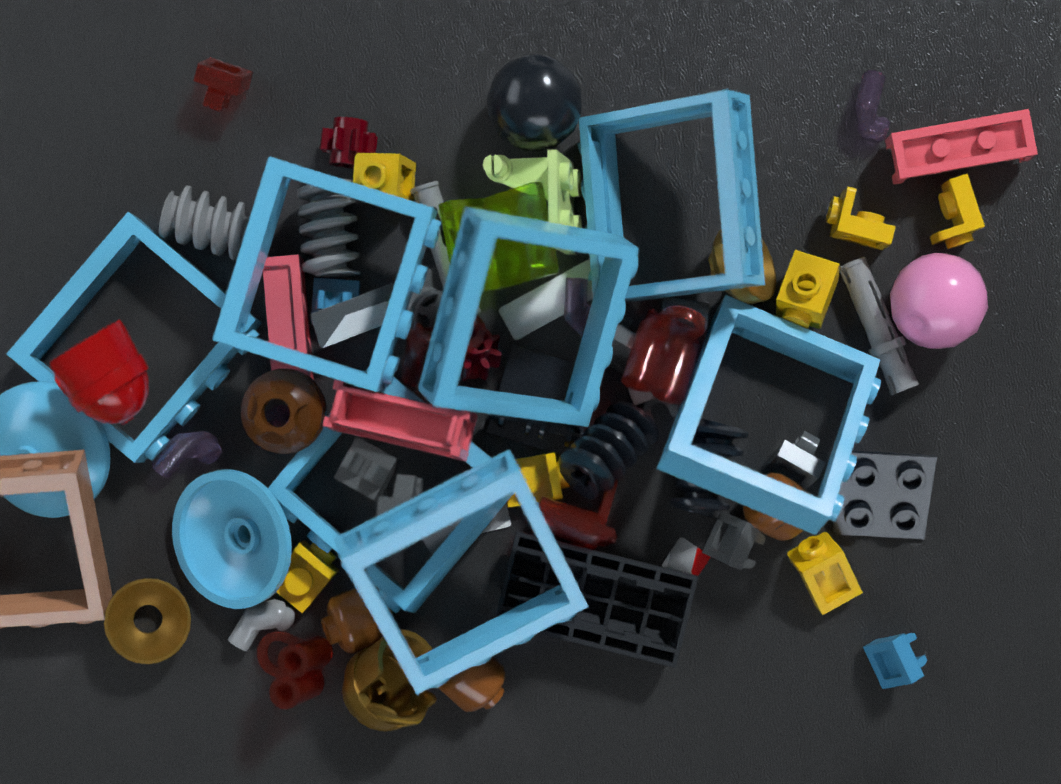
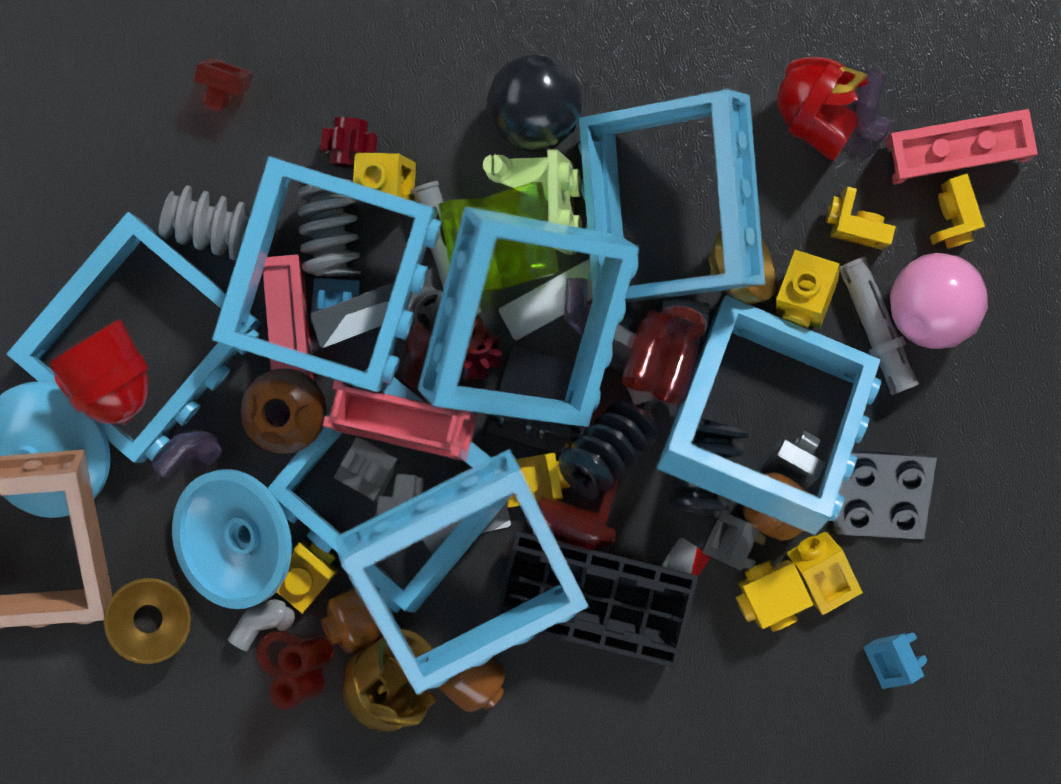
(773, 595): none -> yellow brick
(816, 100): none -> red helmet

